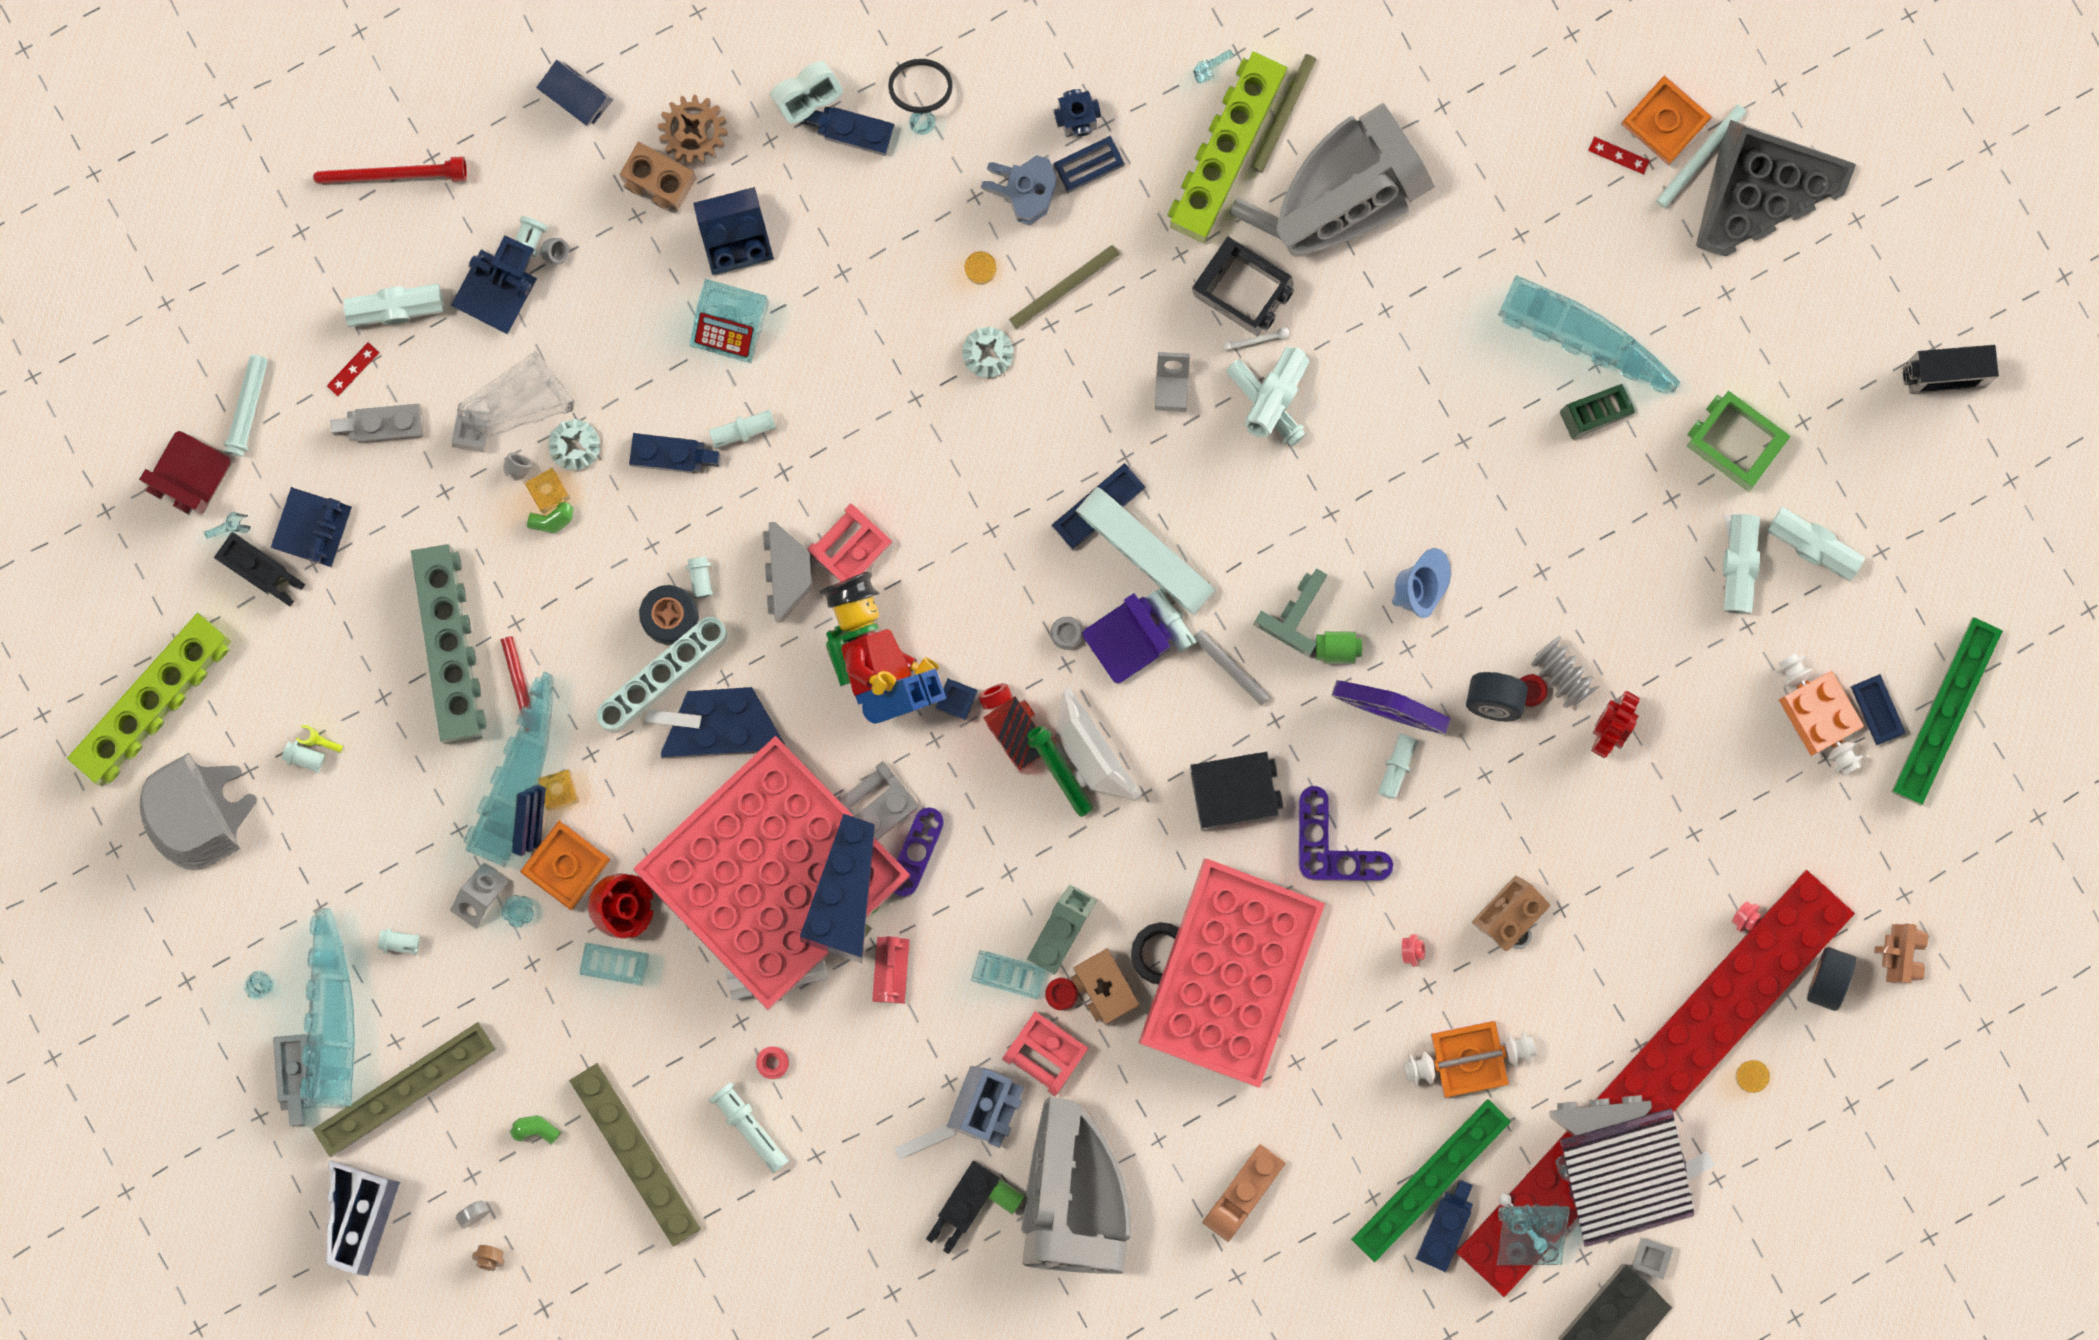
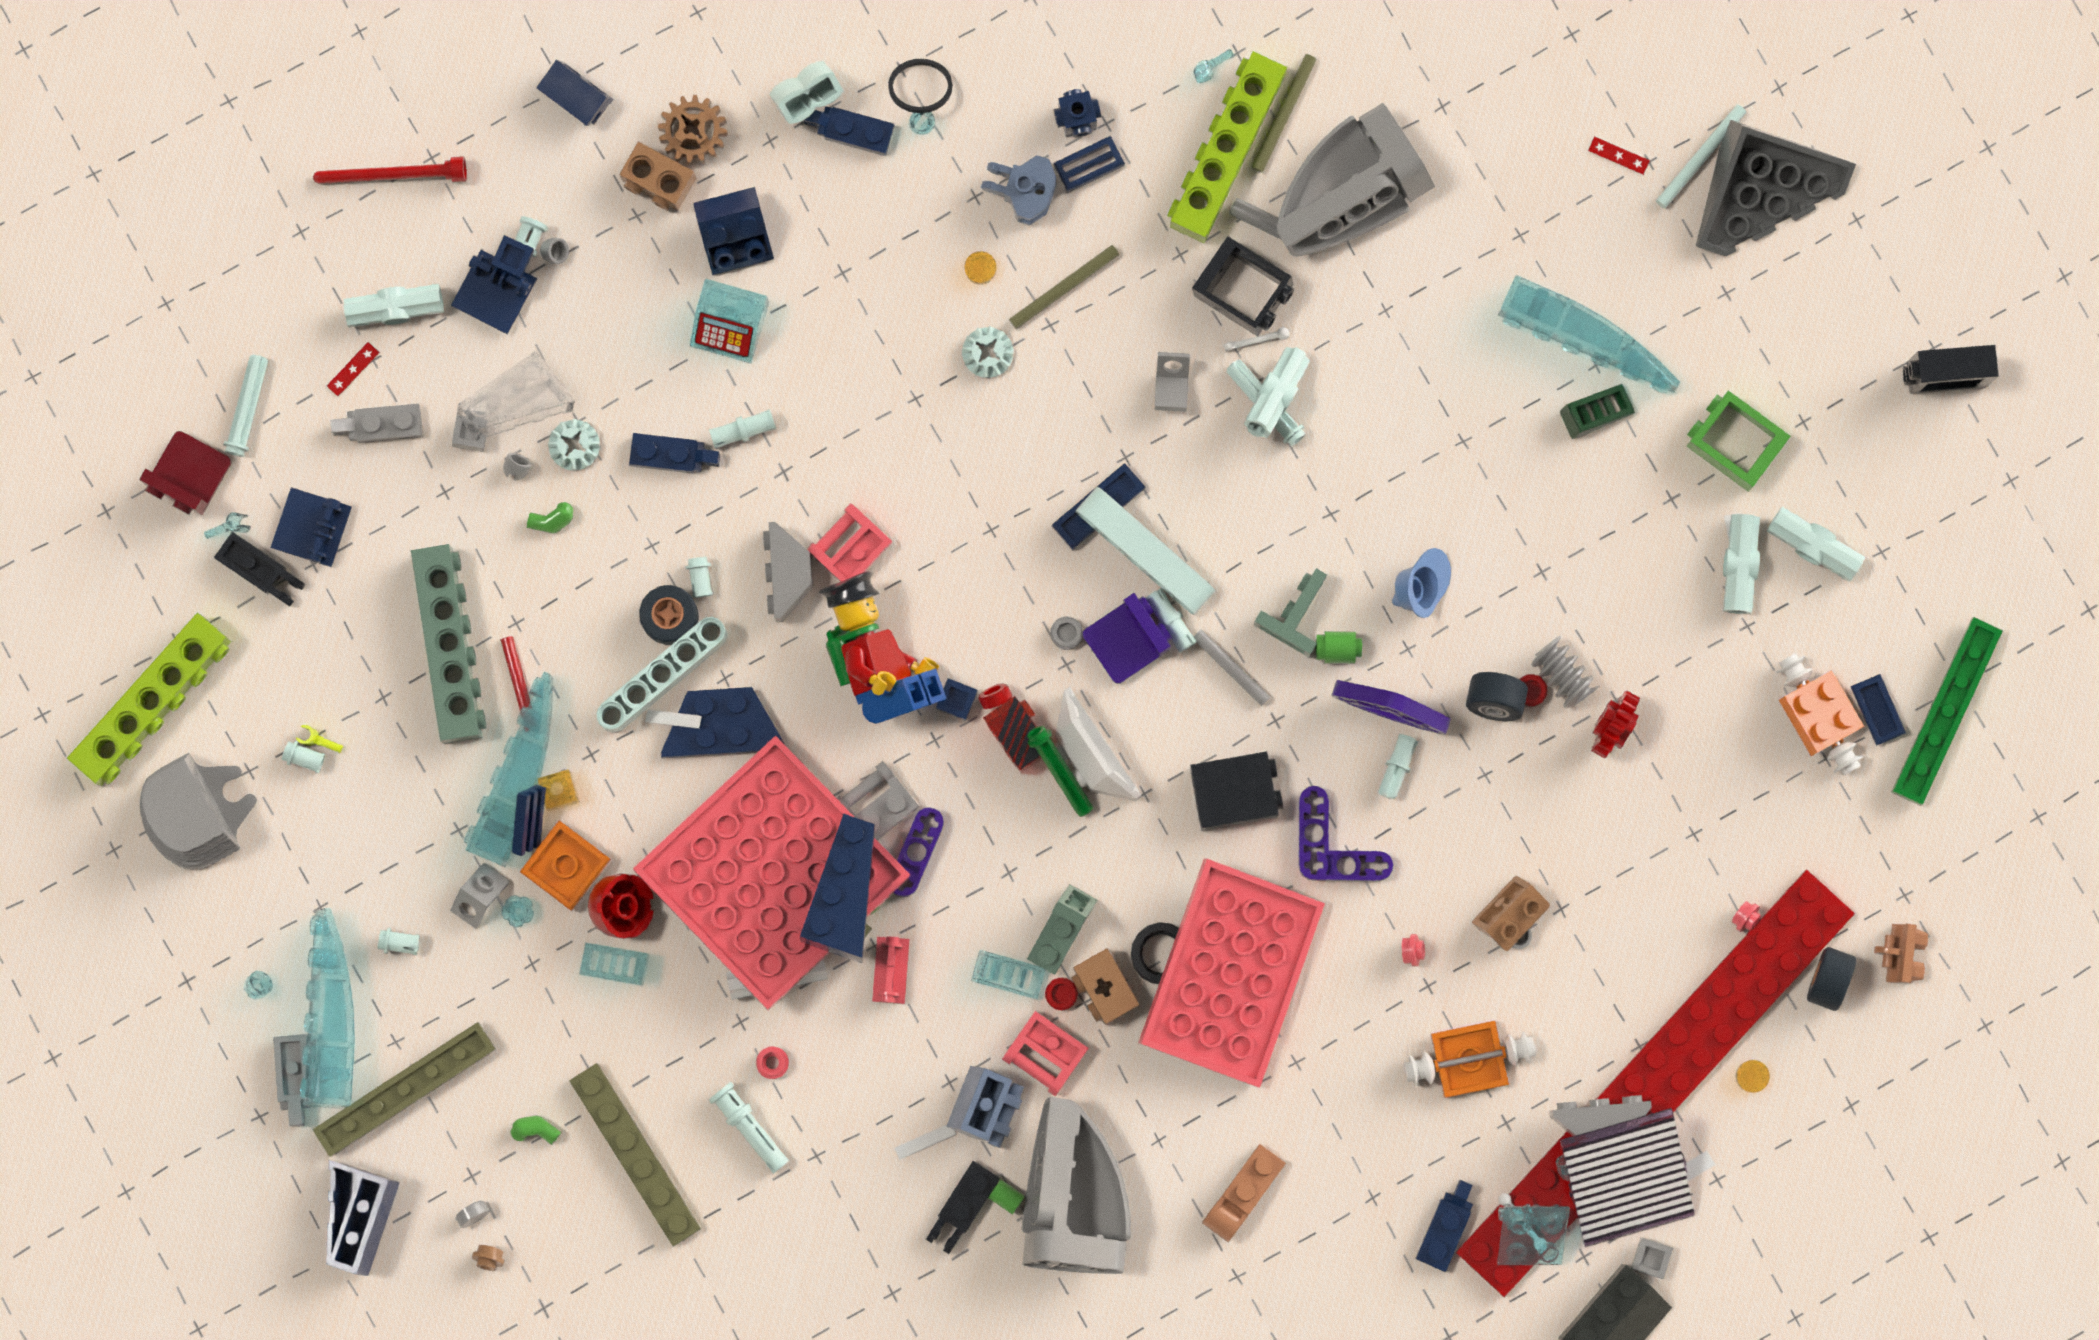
(547, 501): clear yellow plate -> none
(1430, 1180): green plate -> none
(1666, 120): orange plate -> none

